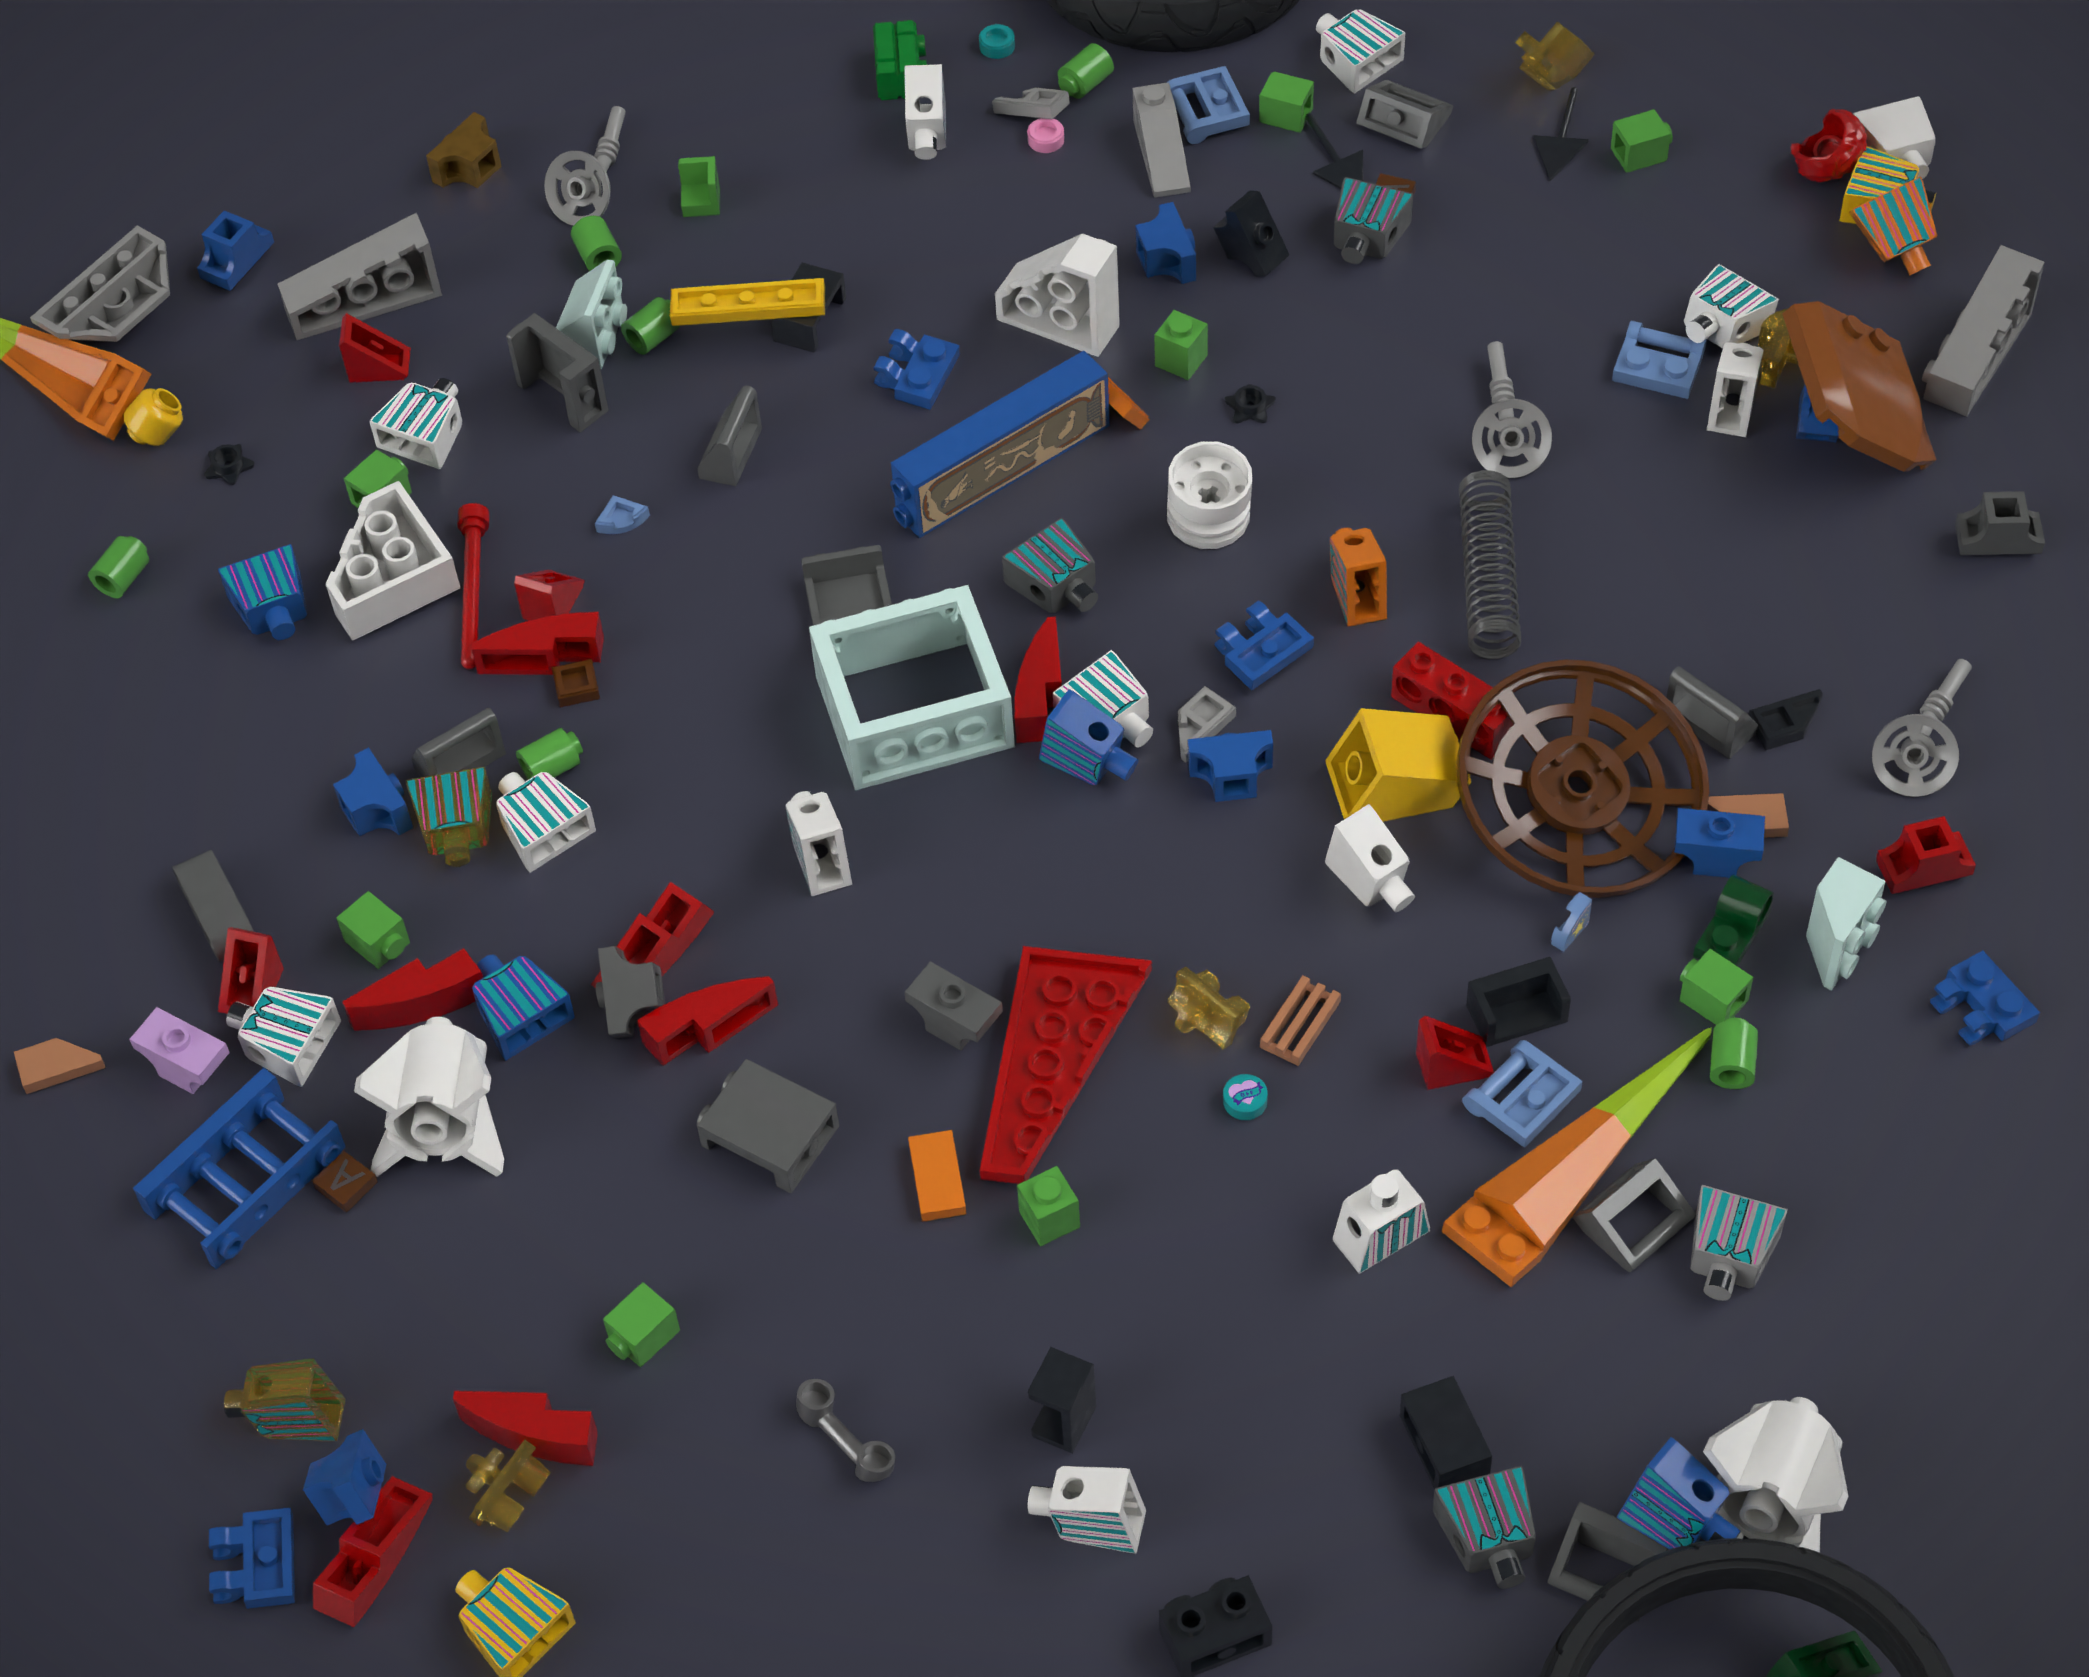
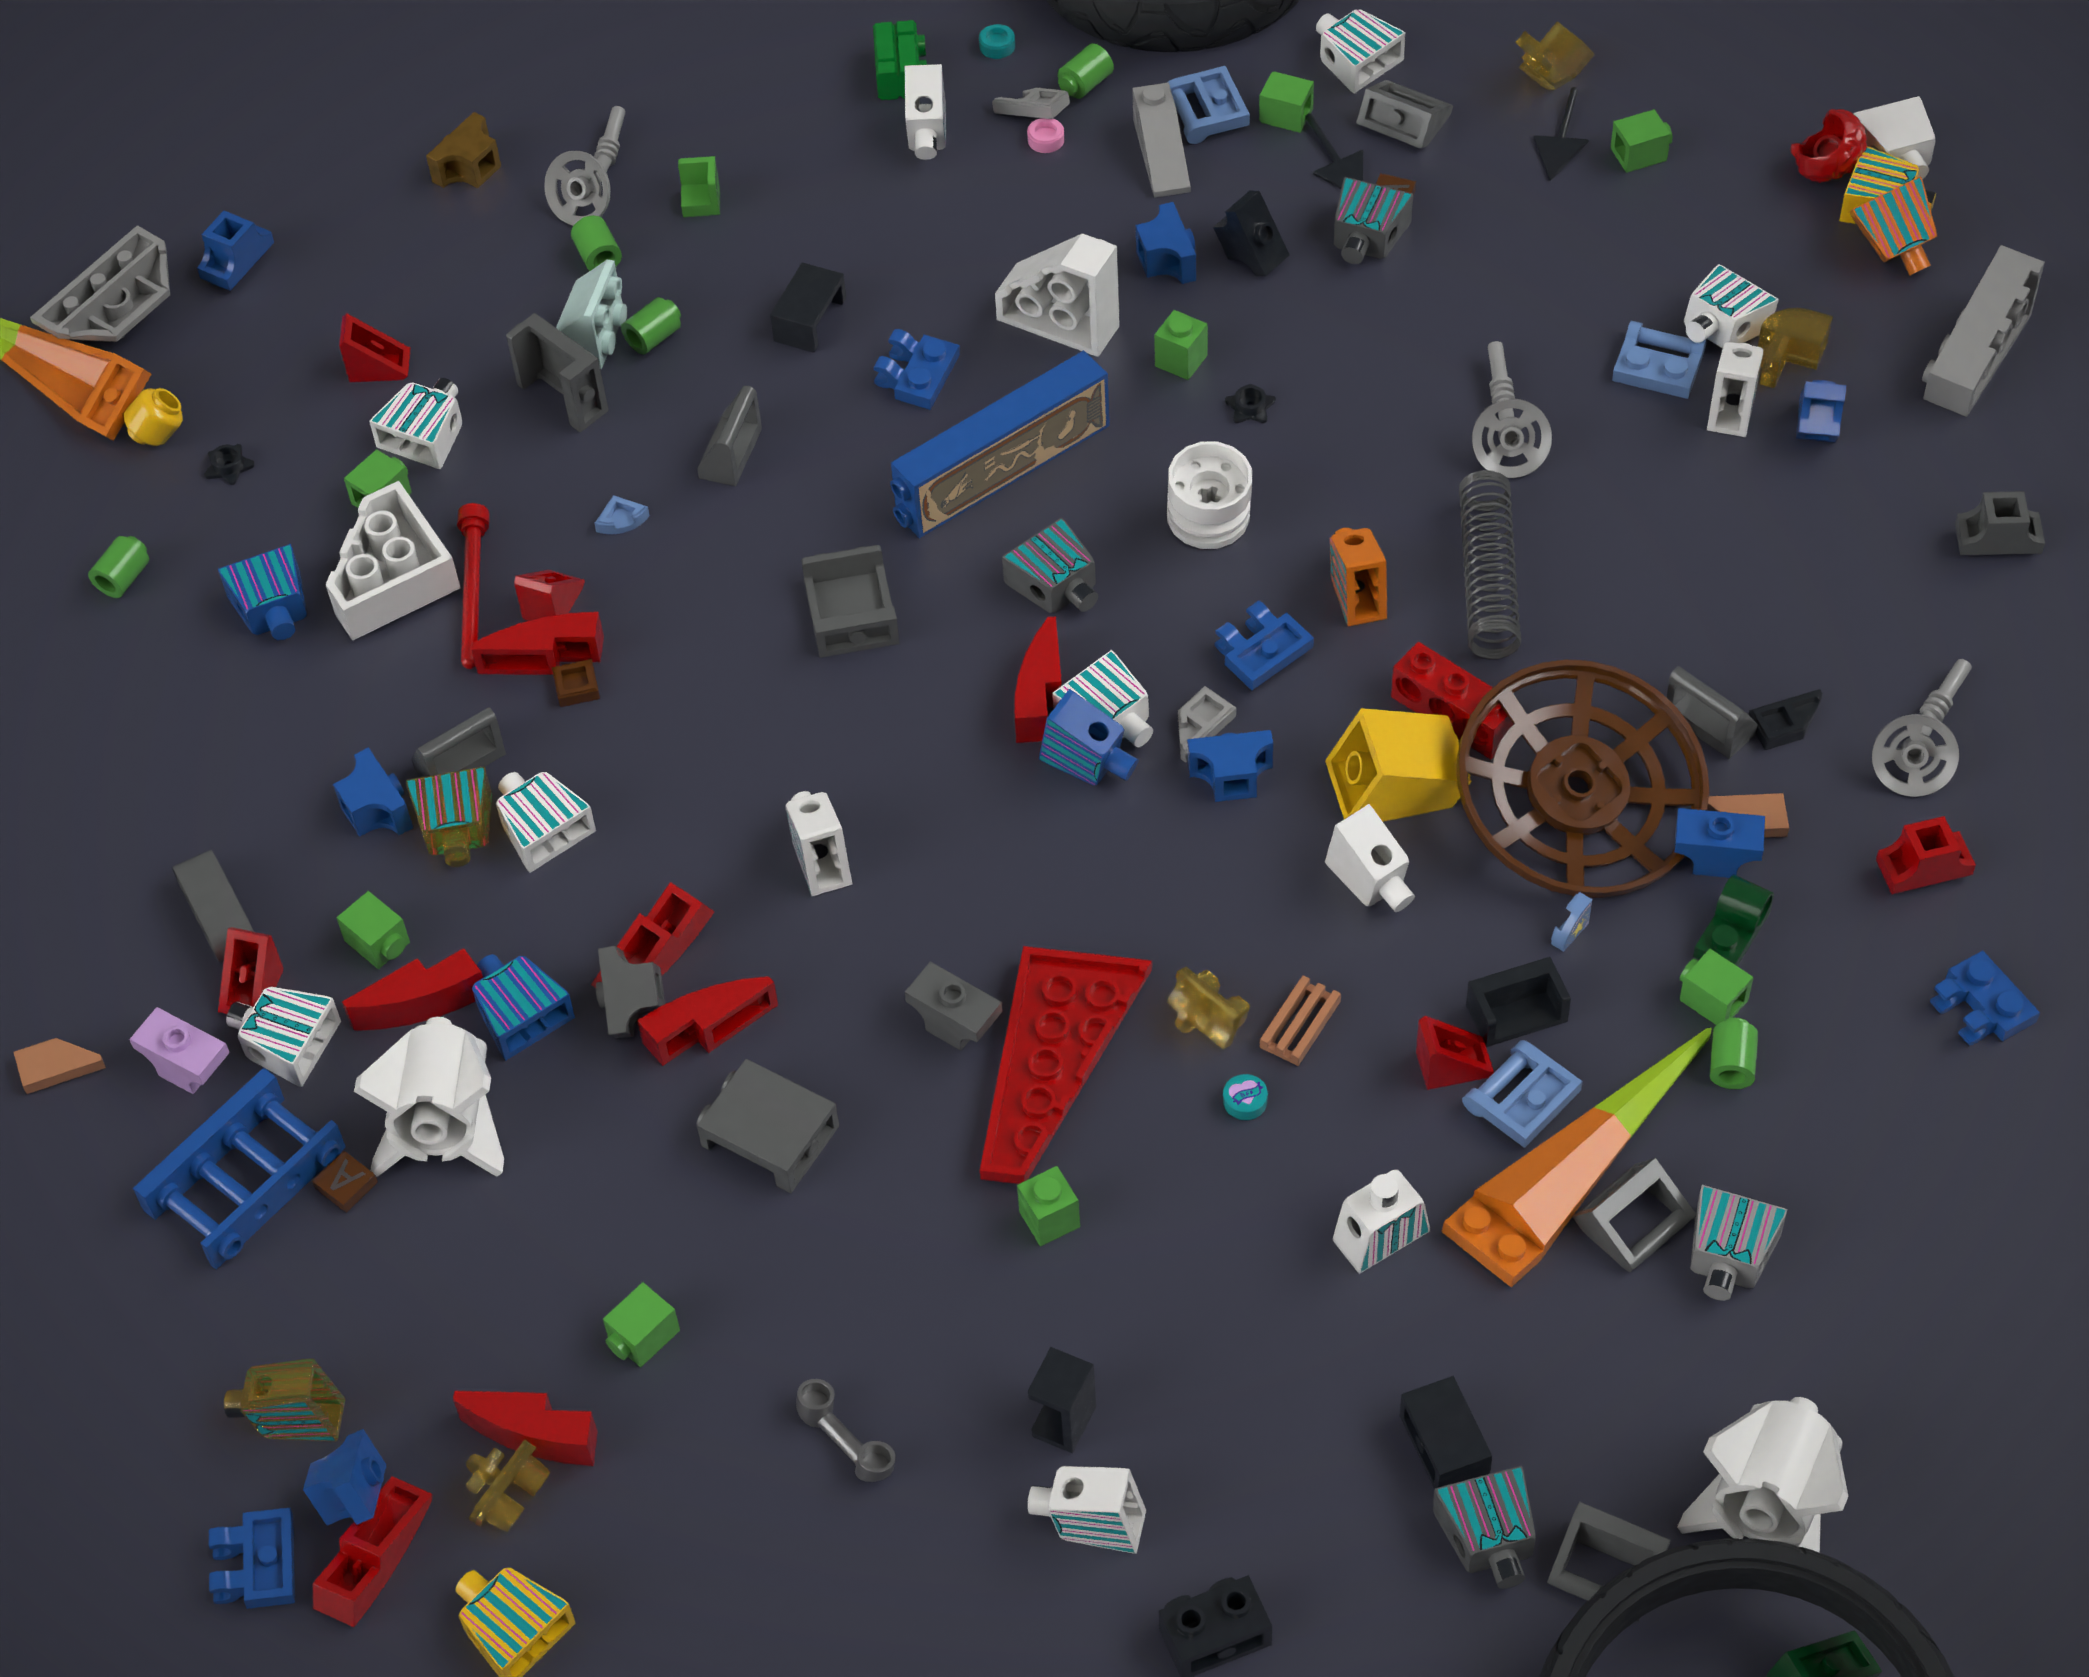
(363, 280): light grey wedge -> none
(550, 754): bright green brick -> none
(747, 301): yellow tile -> none
(922, 736): light aqua window -> none
(937, 1175): orange tile -> none
(1126, 406): orange tile -> none
(1677, 1500): blue torso -> none
(1844, 919): light aqua slope -> none
(1860, 384): dark orange wedge -> none

